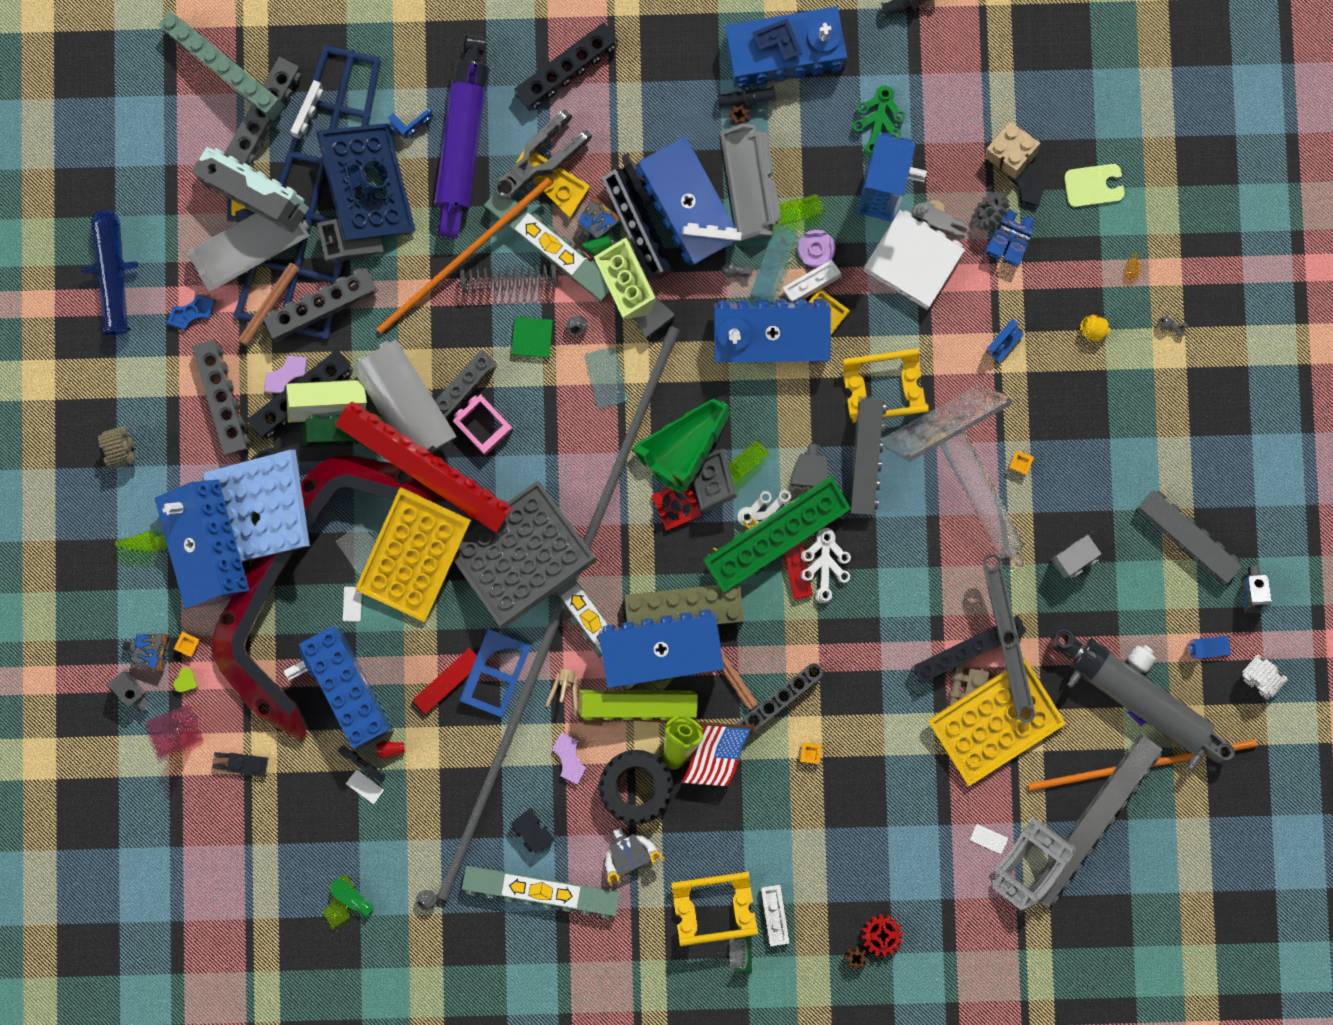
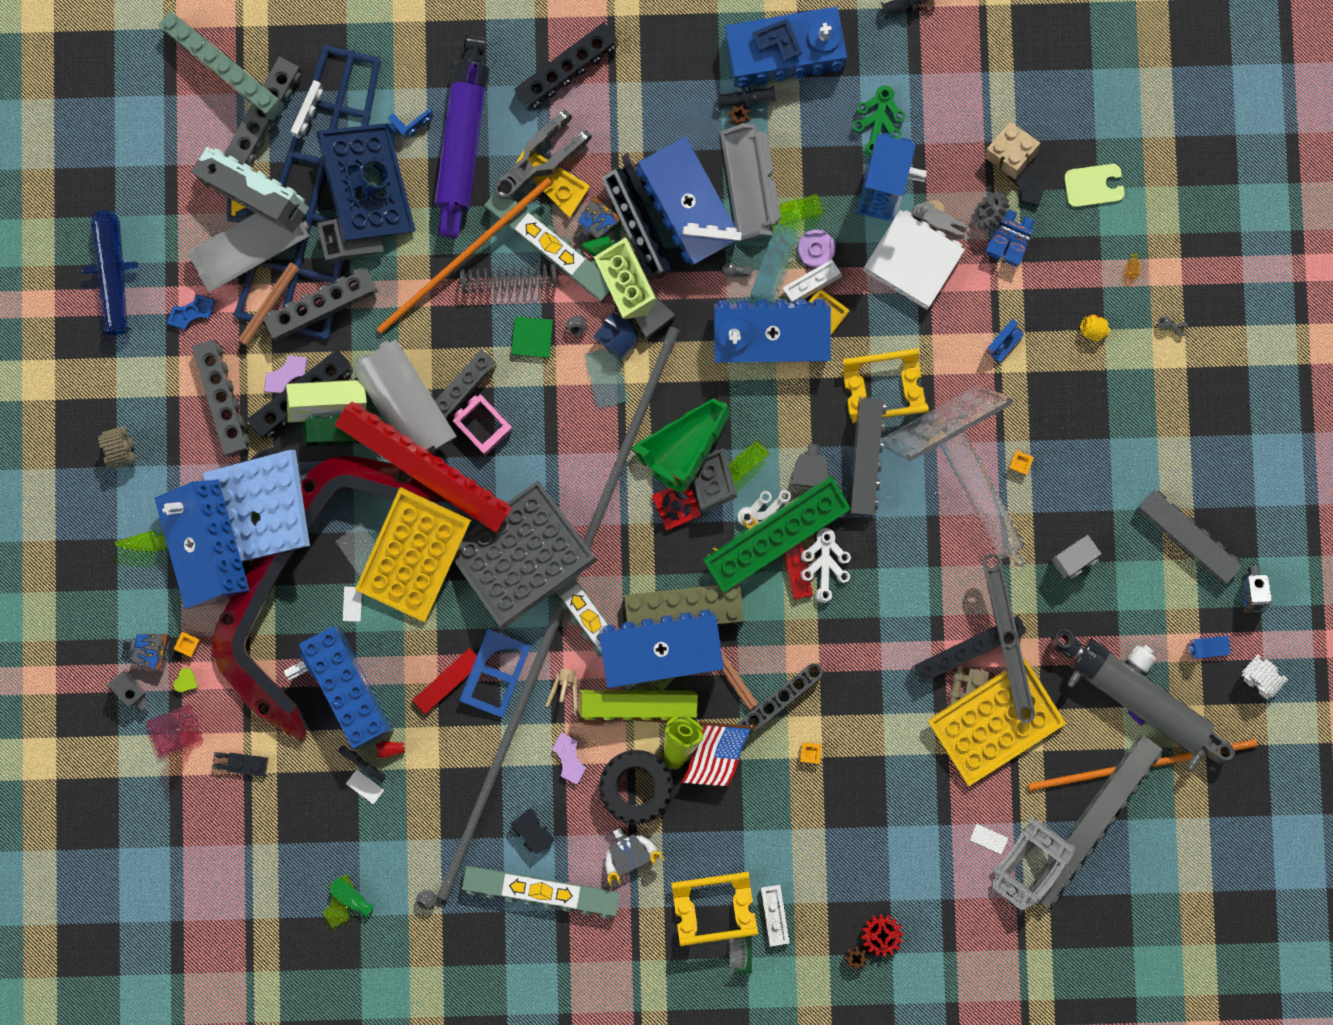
(617, 336): none -> dark blue brick

